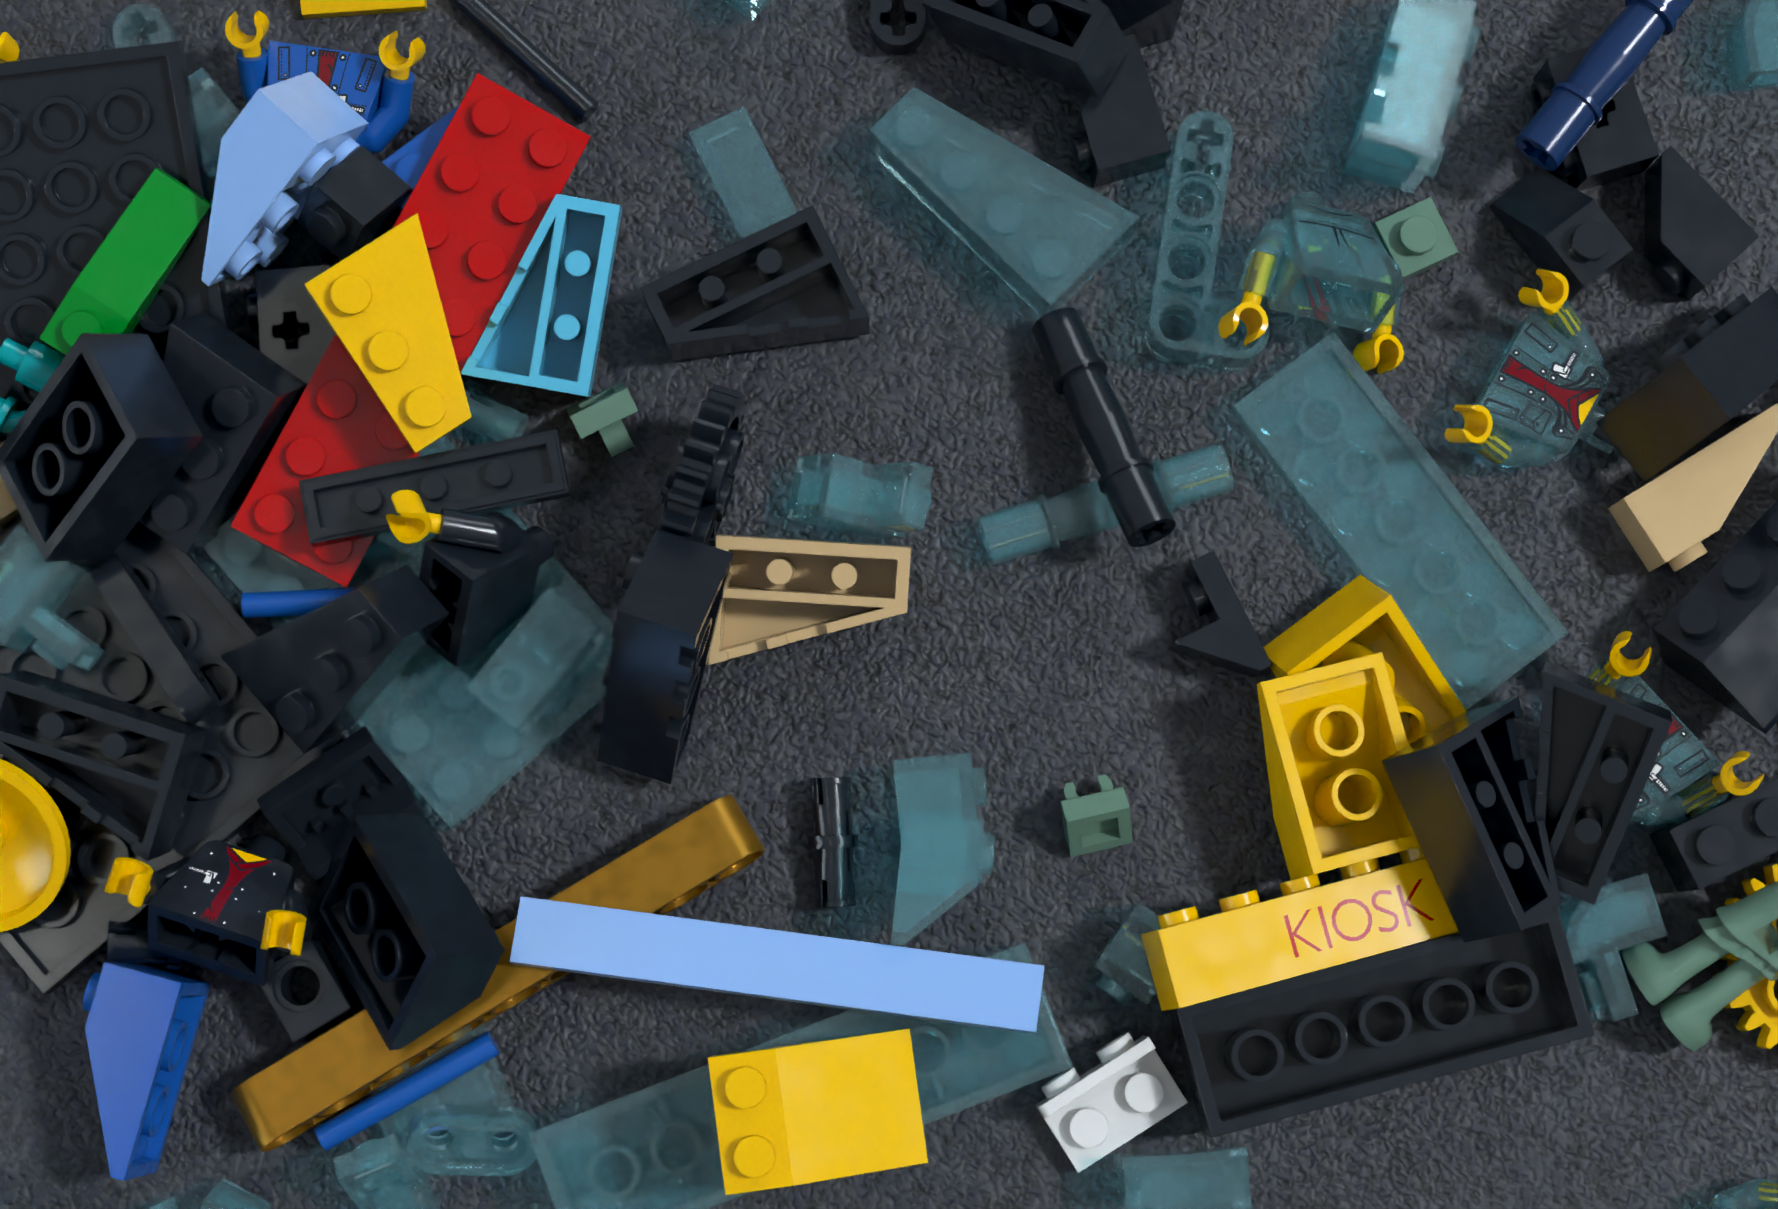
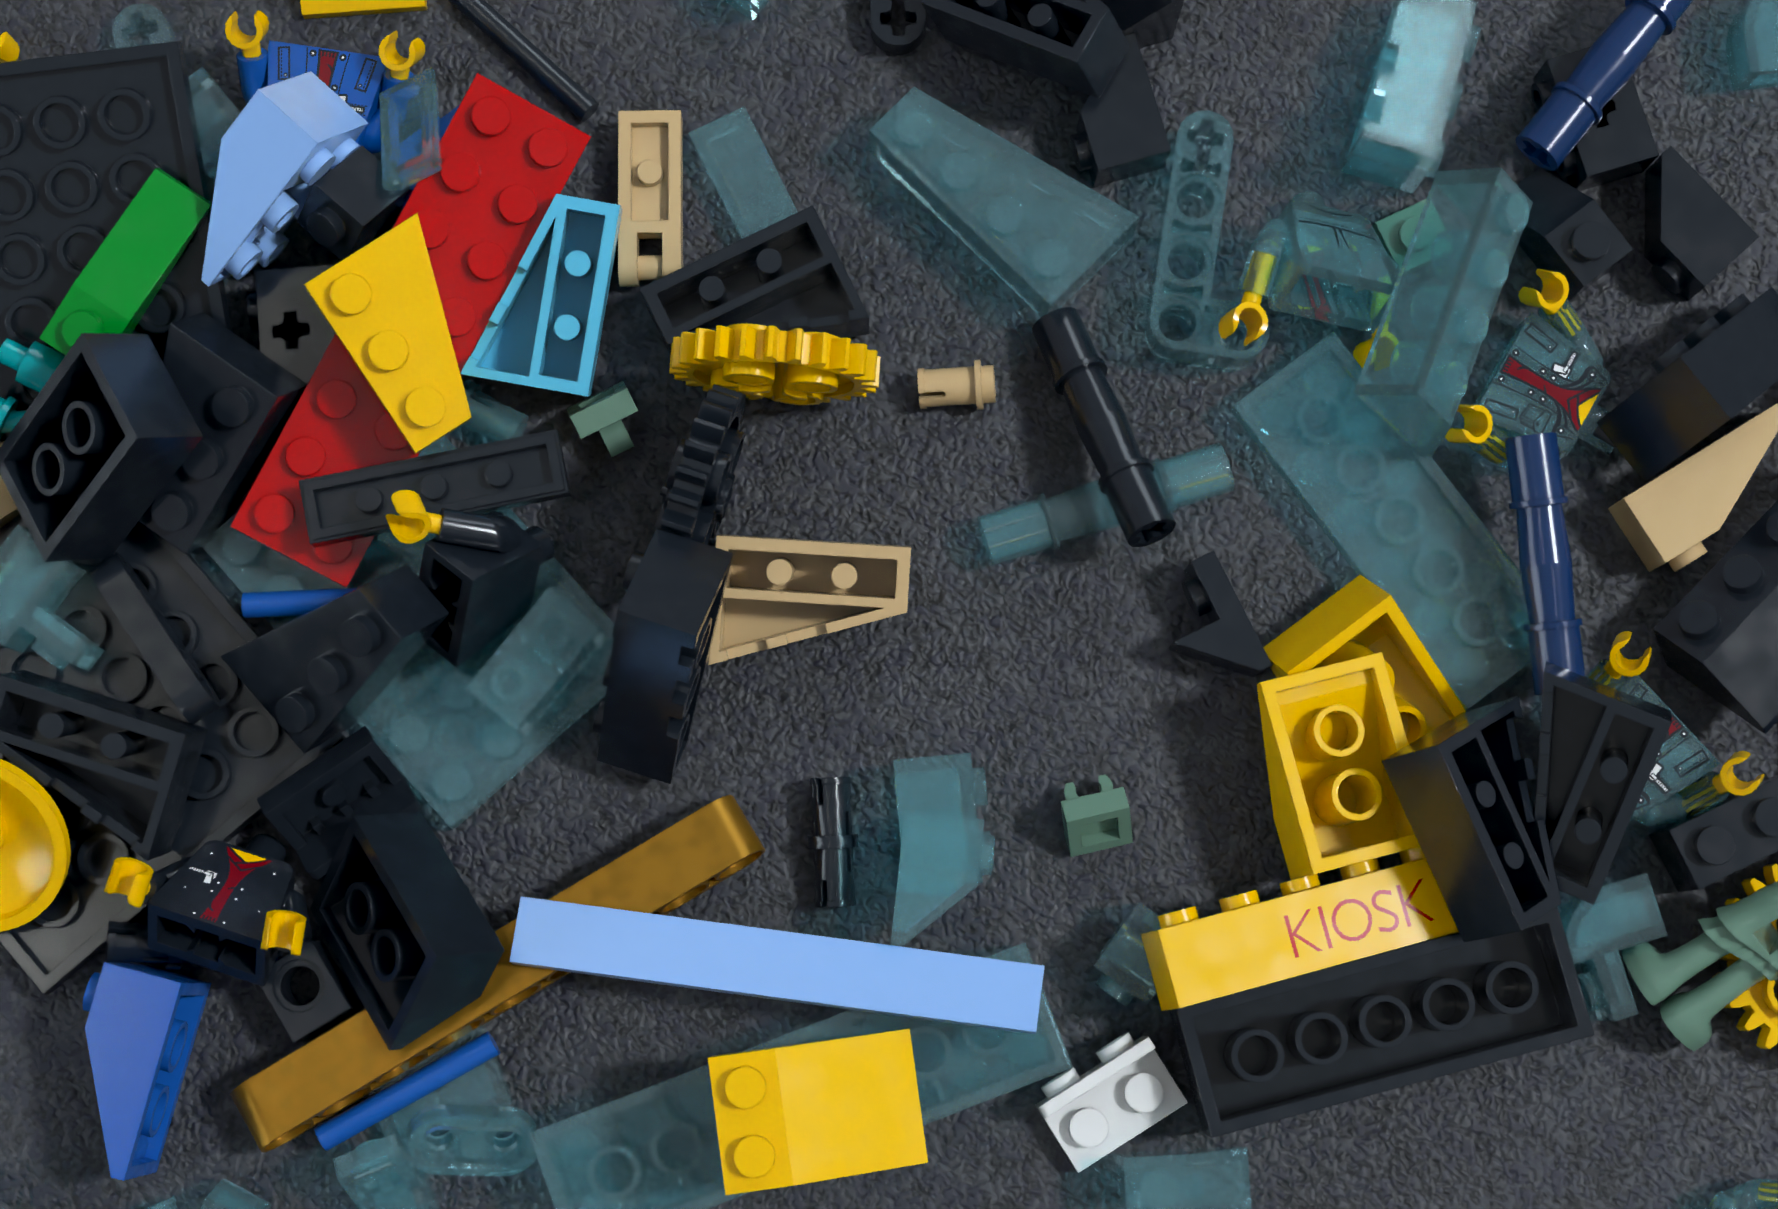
(410, 131): none -> clear light blue tile
(650, 193): none -> tan plate
(775, 363): none -> yellow gear
(860, 496): clear light blue brick -> none
(957, 386): none -> tan pin
(1443, 303): none -> clear light blue slope
(1544, 554): none -> dark blue piece

